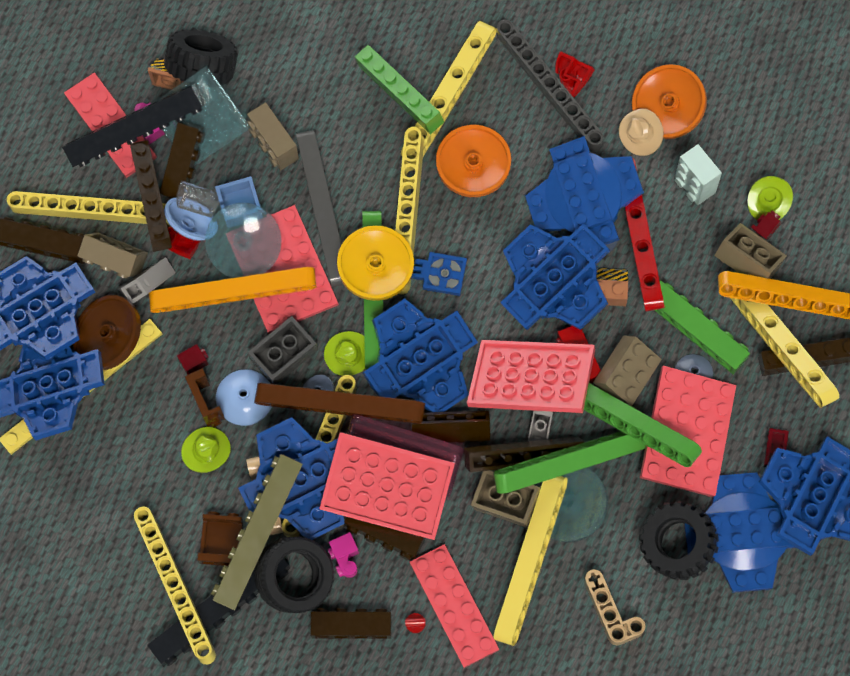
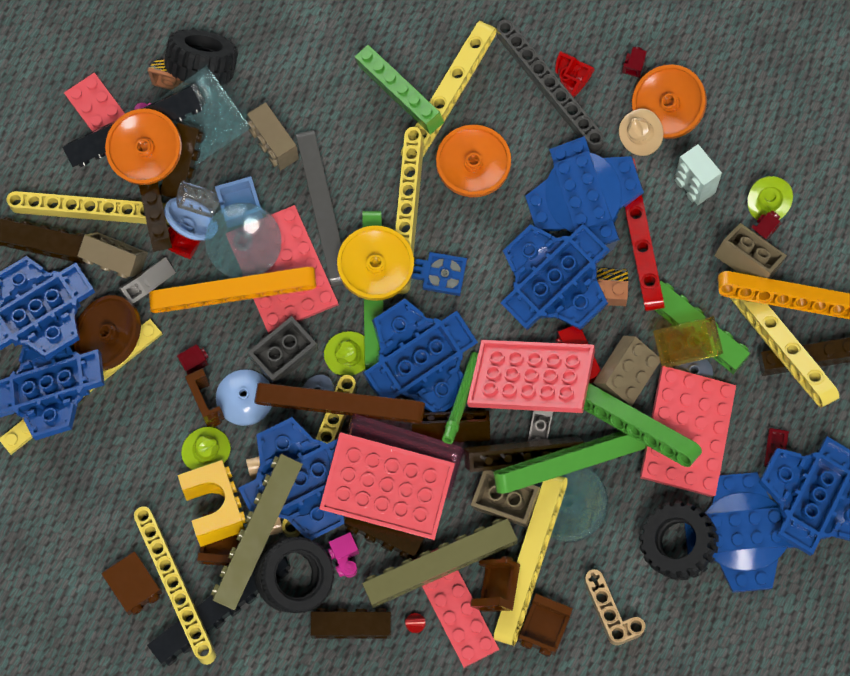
(132, 584): none -> reddish brown panel
(143, 146): none -> orange dish
(226, 520): none -> yellow arch
(439, 563): none -> olive brick
(452, 425): none -> bright green axle
(498, 585): none -> reddish brown panel
(545, 625): none -> reddish brown panel
(634, 62): none -> dark red brick
(688, 342): none -> clear yellow brick

